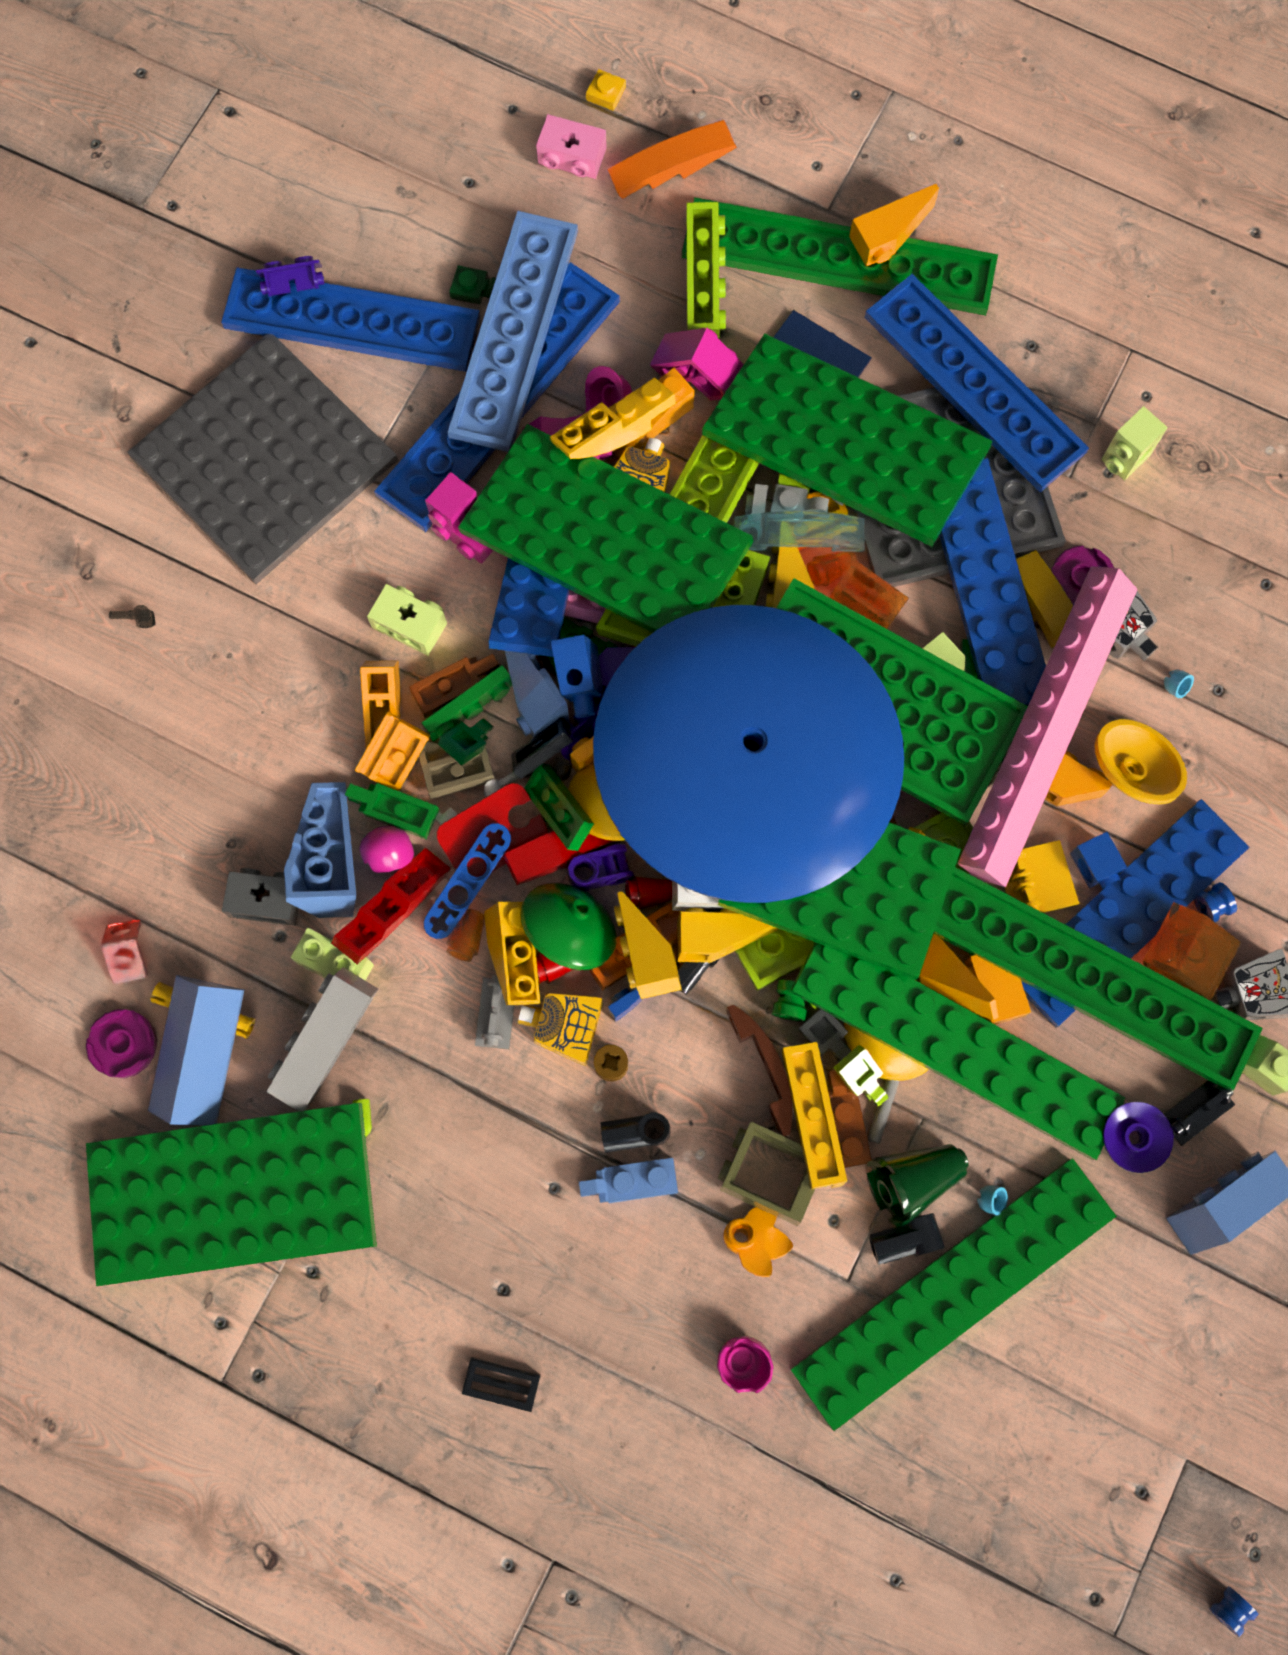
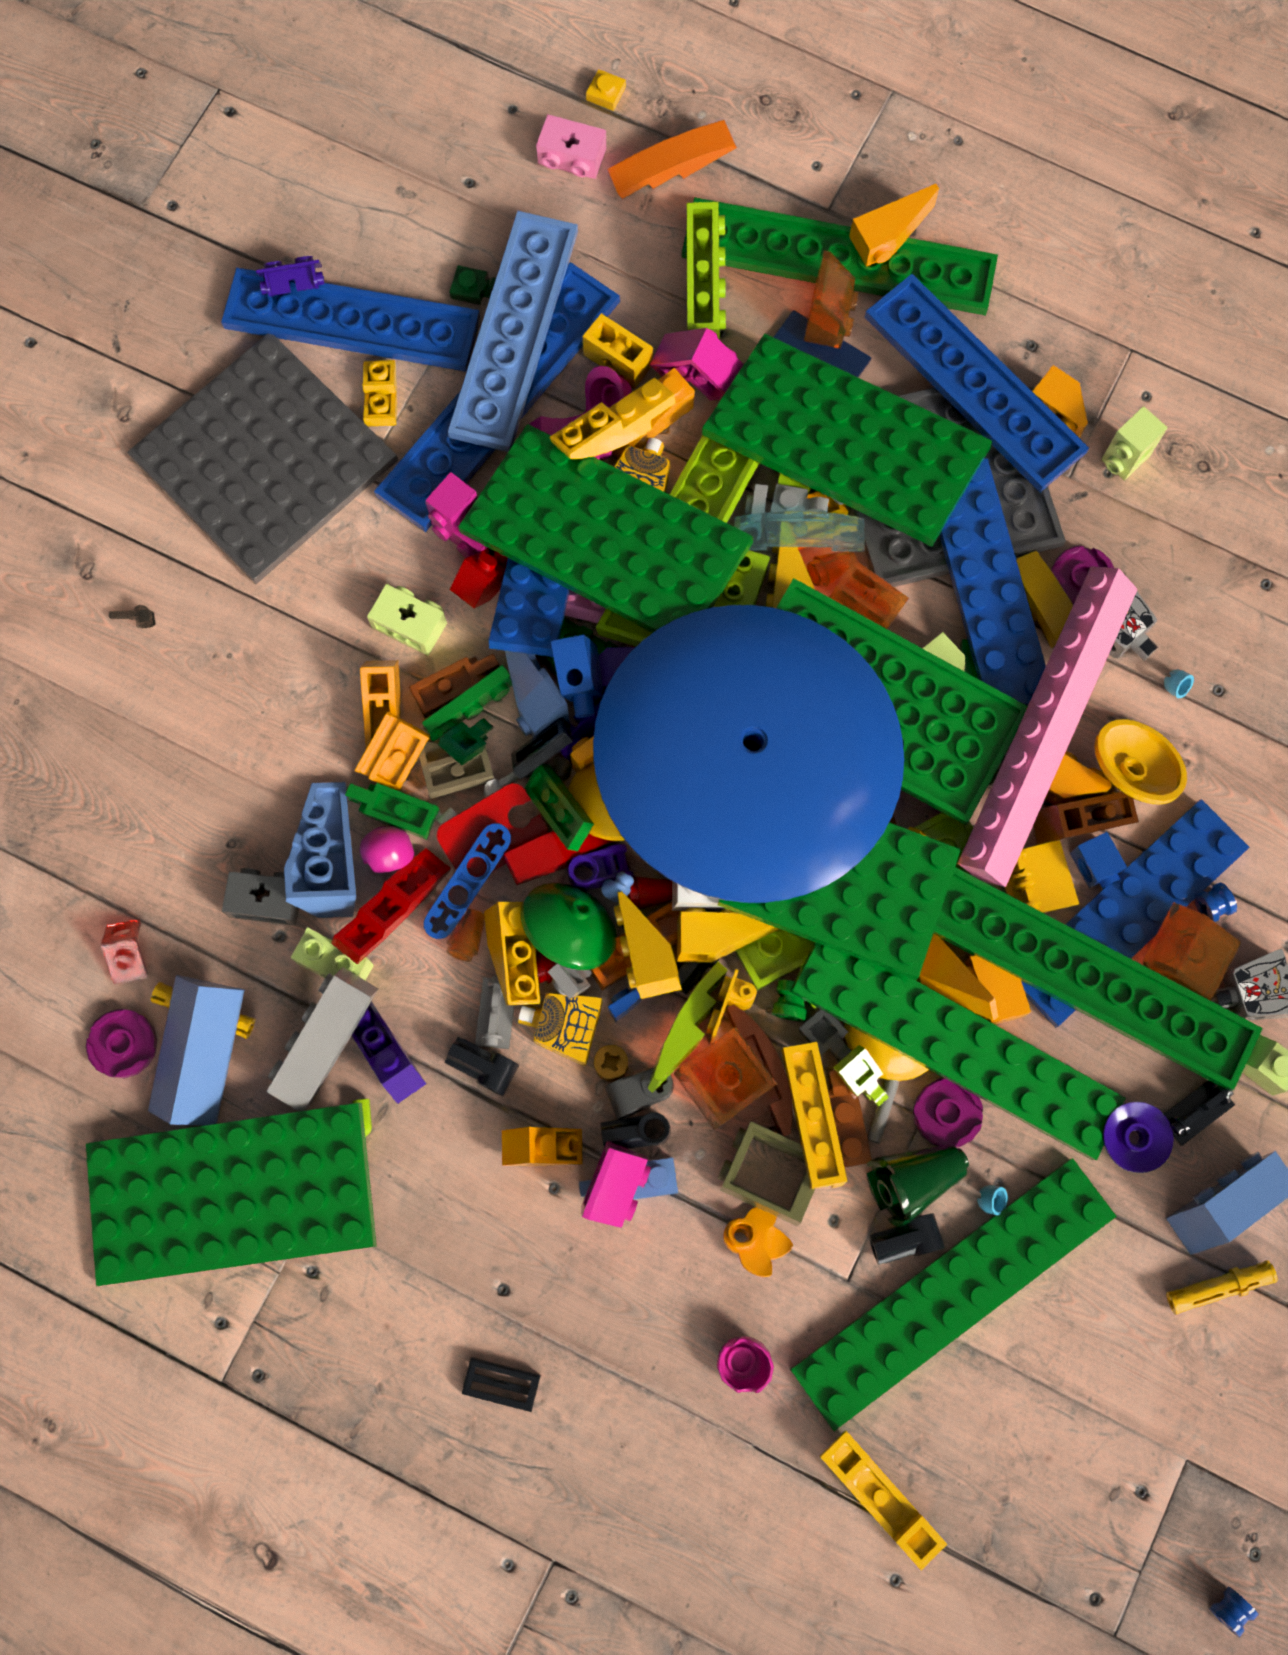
(380, 393): none -> yellow slope
(387, 1056): none -> dark purple slope
(480, 577): none -> red slope
(488, 1068): none -> black piece
(541, 1146): none -> light orange slope
(569, 981): none -> light grey plate
(614, 1186): none -> dark pink slope
(617, 348): none -> yellow brick
(622, 883): none -> medium blue arm
(632, 1096): none -> dark grey piece
(684, 1033): none -> lime slope
(724, 1078): none -> clear orange slope
(733, 992): none -> yellow hinge
(831, 304): none -> clear orange slope
(883, 1500): none -> yellow slope
(947, 1114): none -> magenta tile
(1064, 398): none -> light orange slope
(1084, 817): none -> reddish brown slope
(1233, 1283): none -> yellow pin

